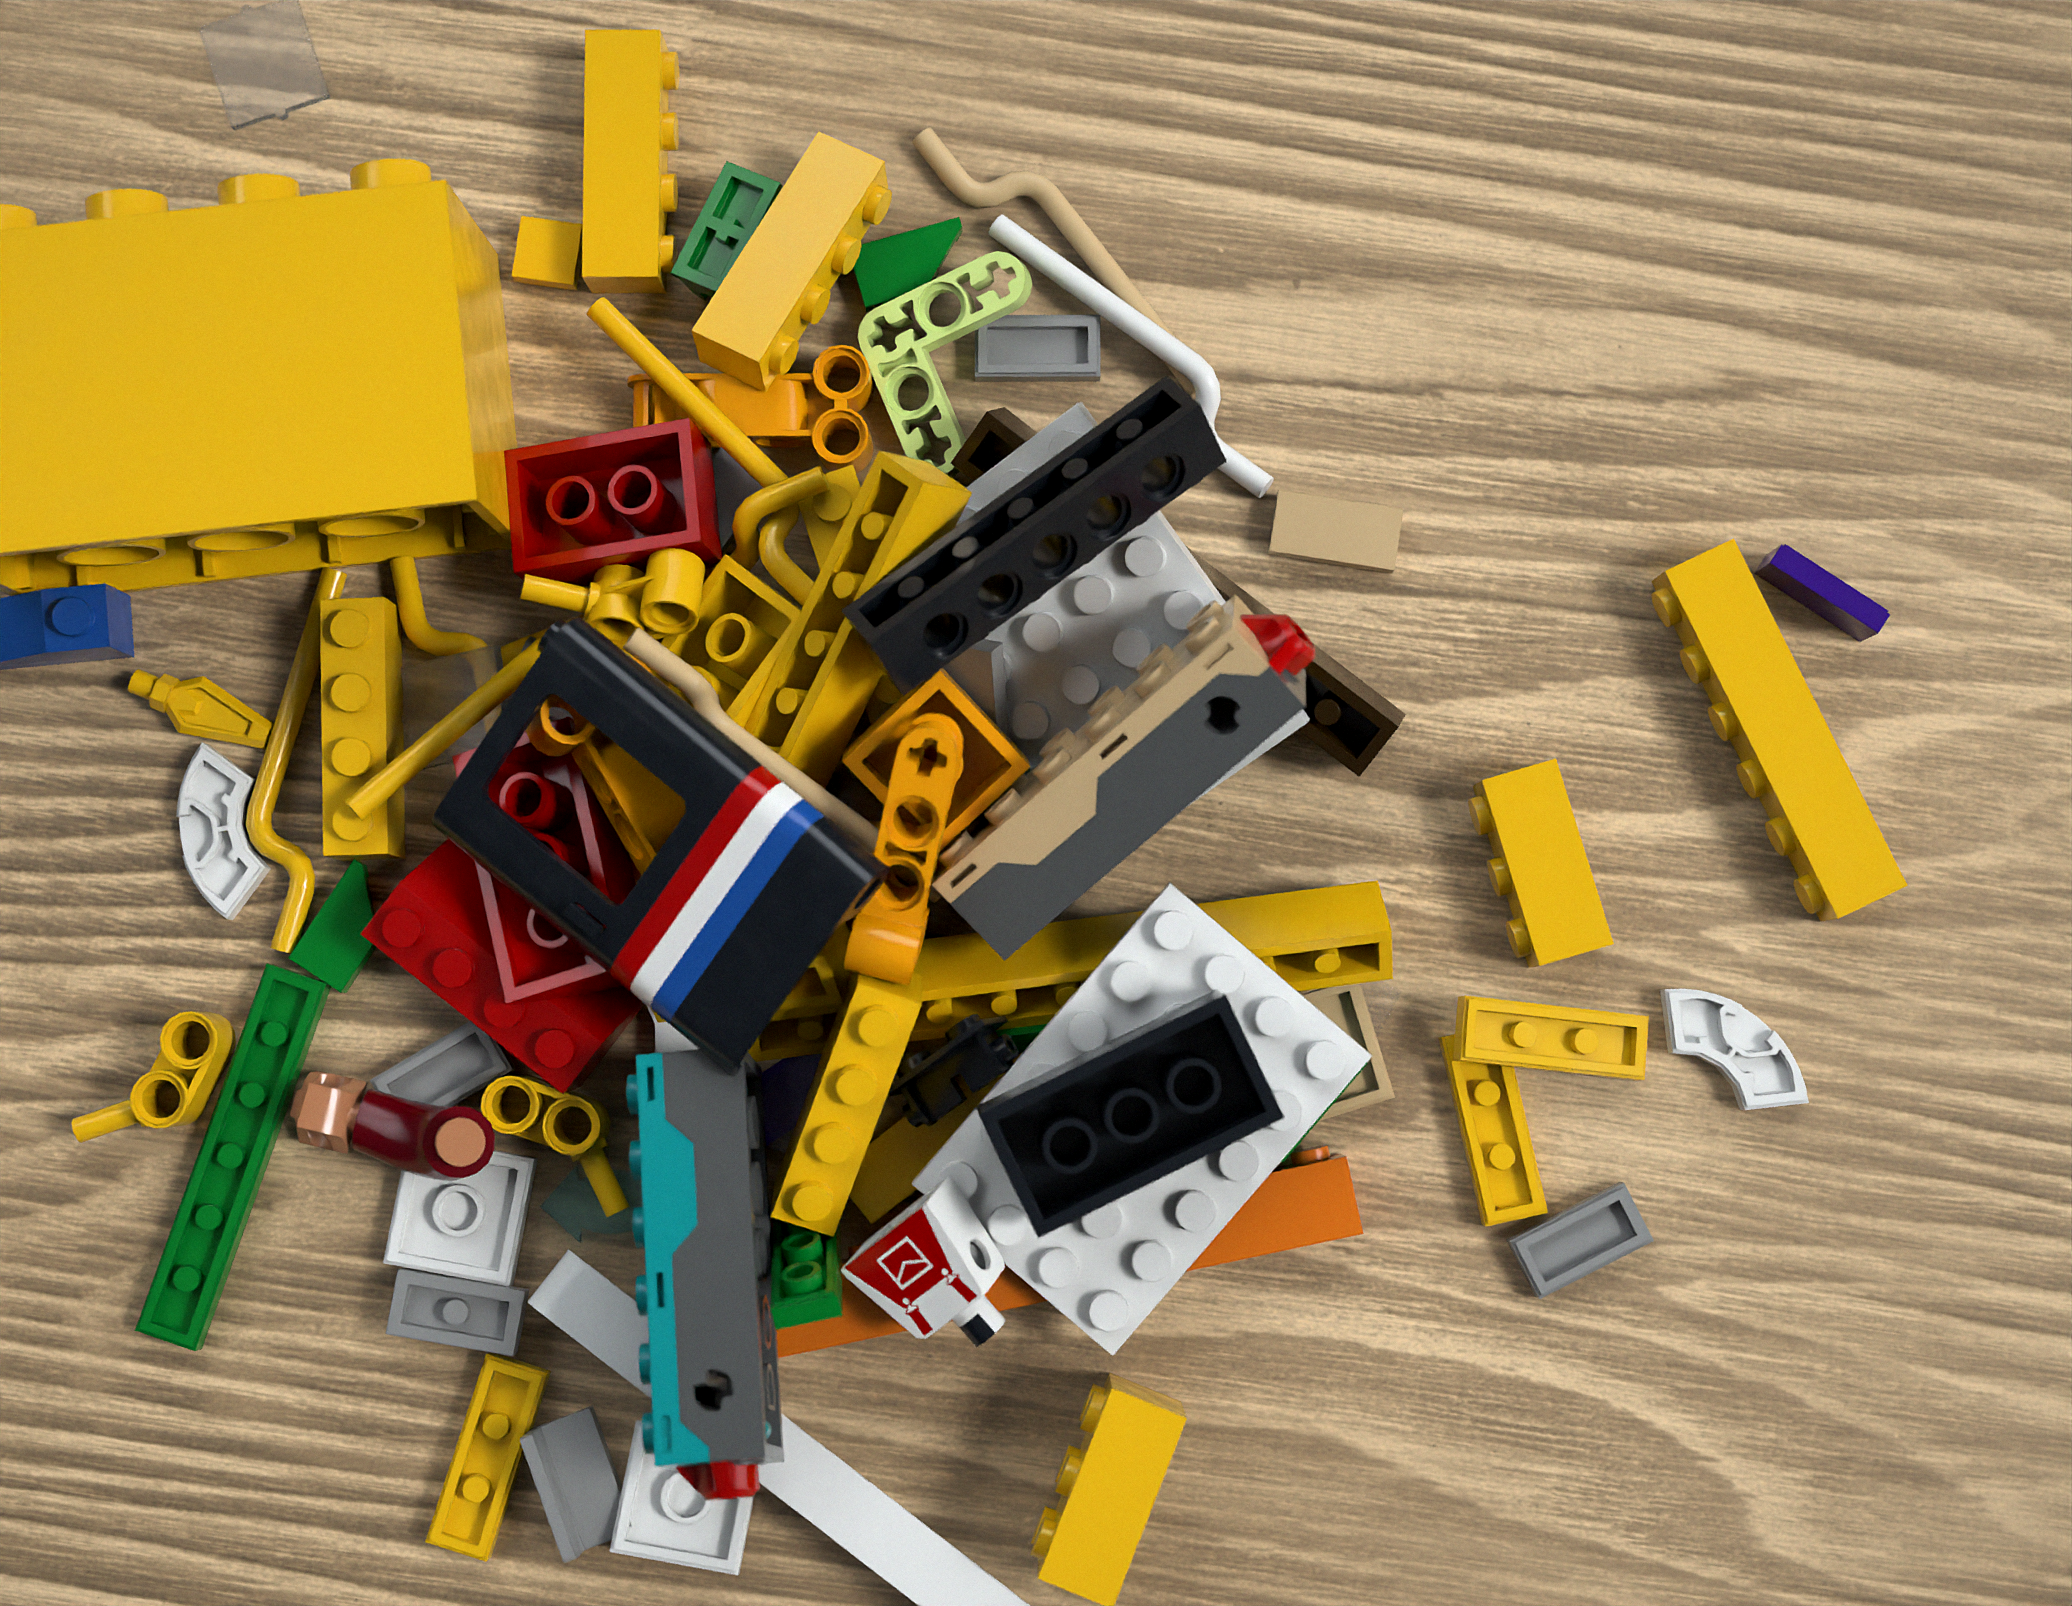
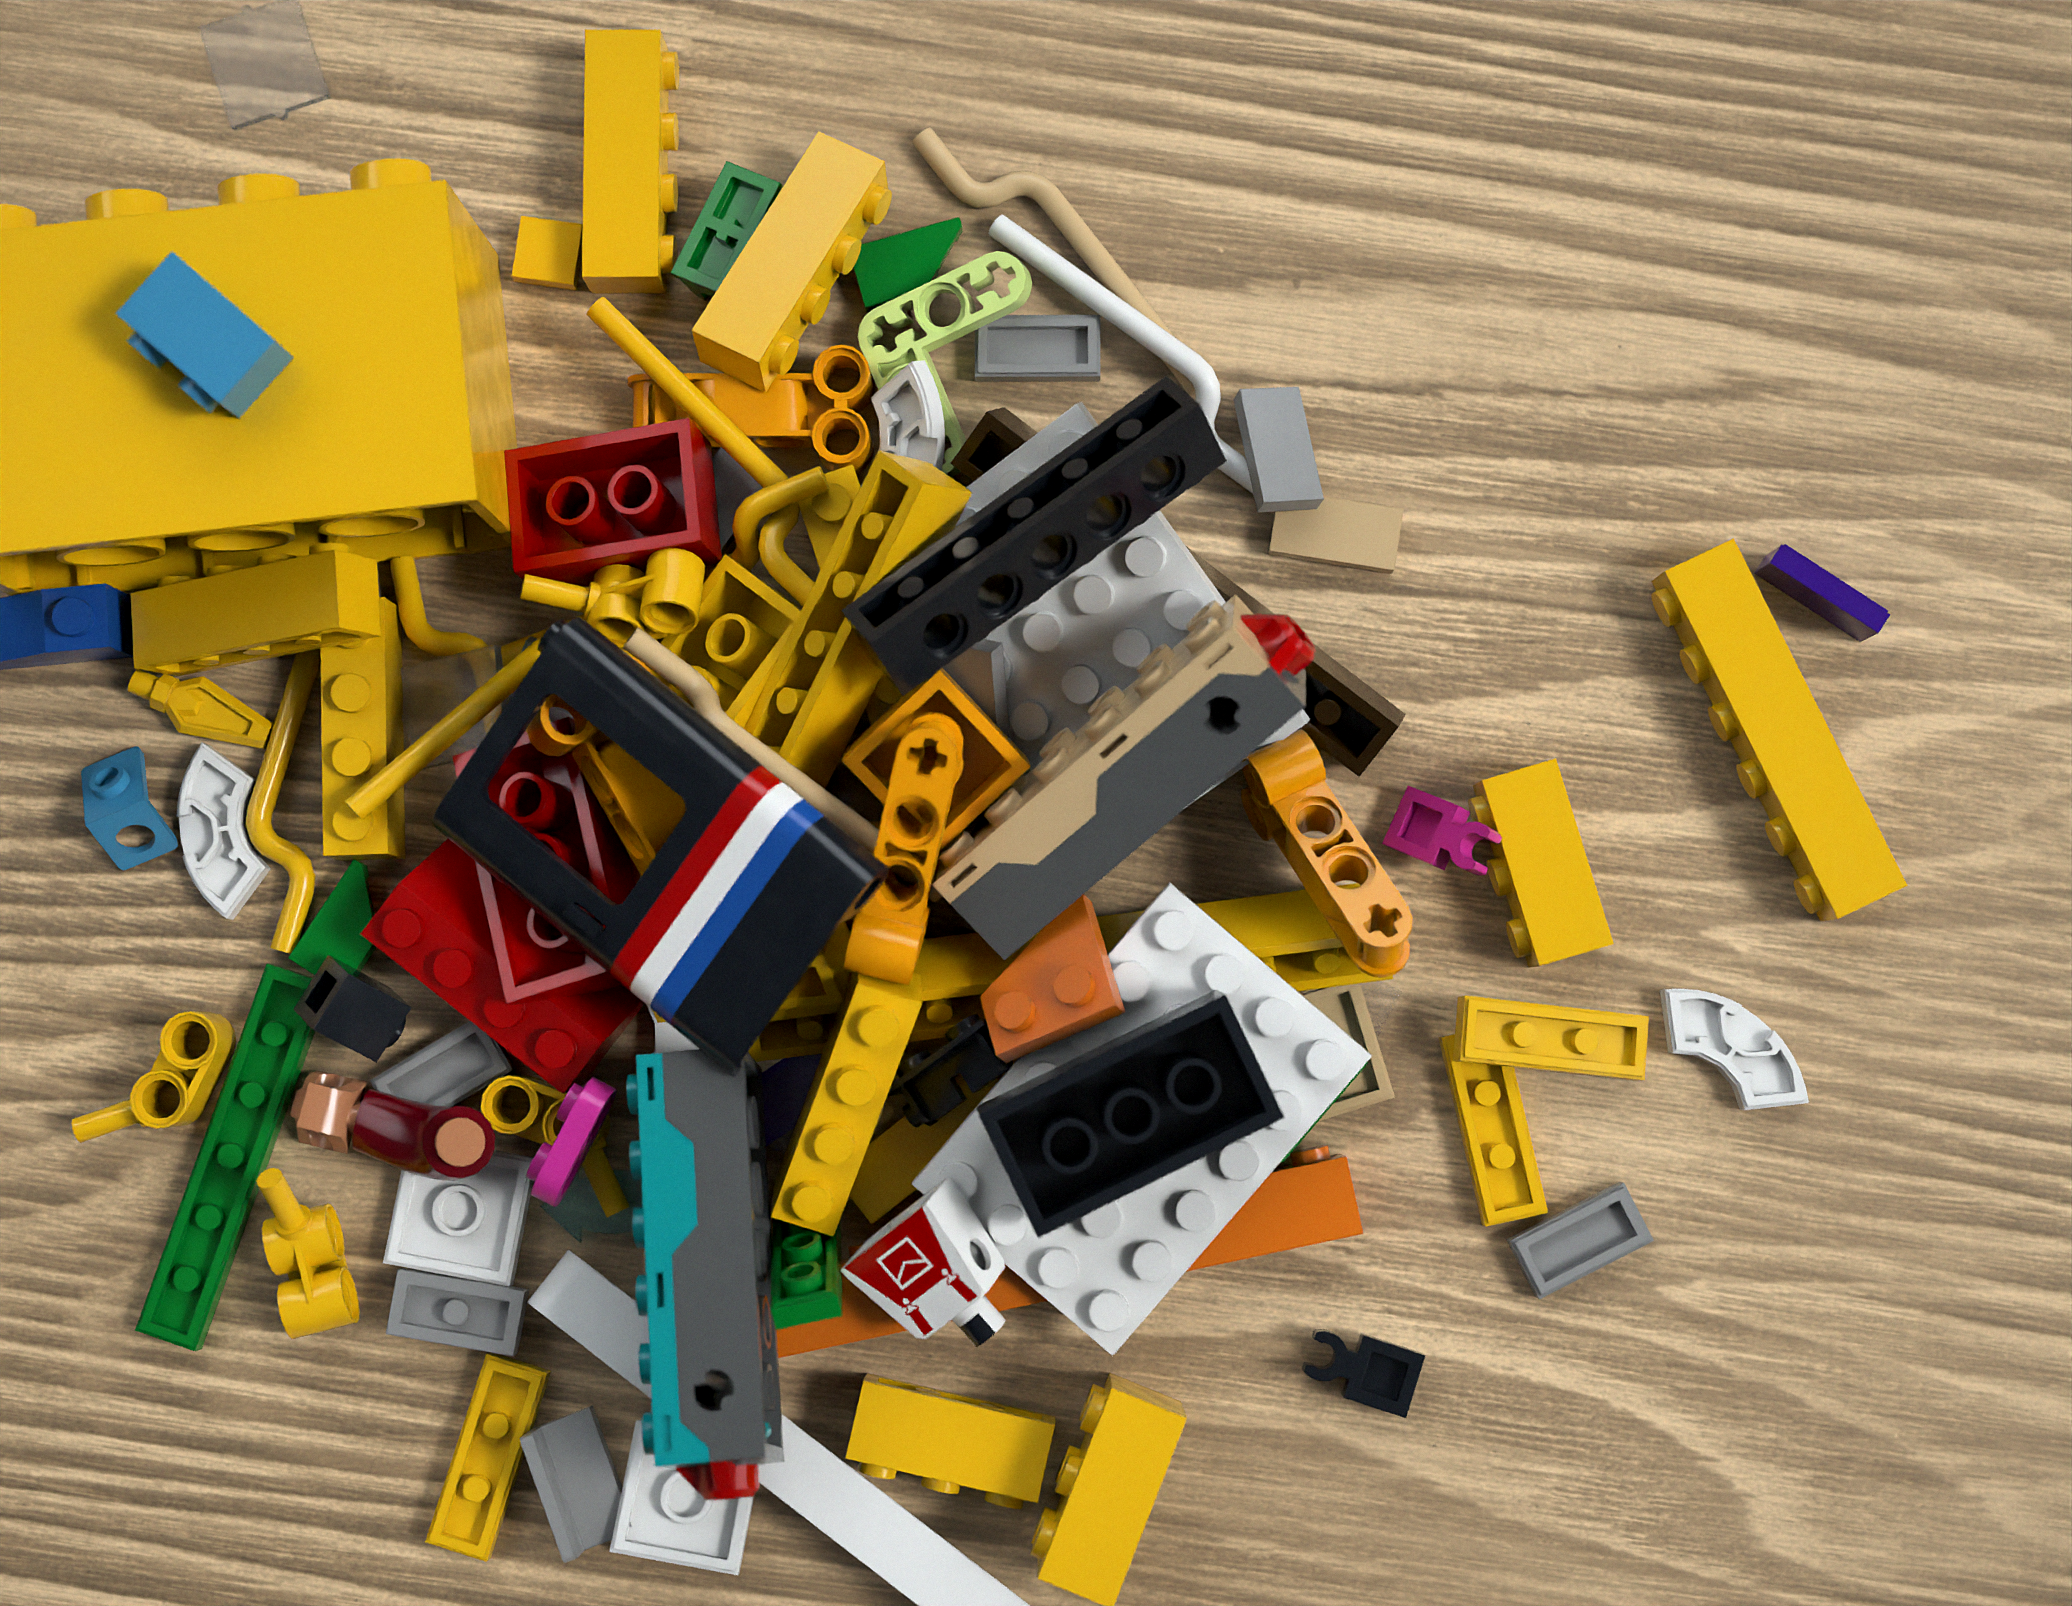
(118, 797): none -> dark azure bracket
(204, 335): none -> dark azure brick
(256, 611): none -> yellow brick
(311, 1251): none -> yellow beam
(353, 1009): none -> black brick
(583, 1116): none -> dark pink plate
(911, 415): none -> white tile
(950, 1440): none -> yellow brick
(1053, 986): none -> orange wing
(1278, 449): none -> light grey tile
(1291, 798): none -> light orange piece
(1375, 1372): none -> black plate
(1437, 831): none -> dark pink plate

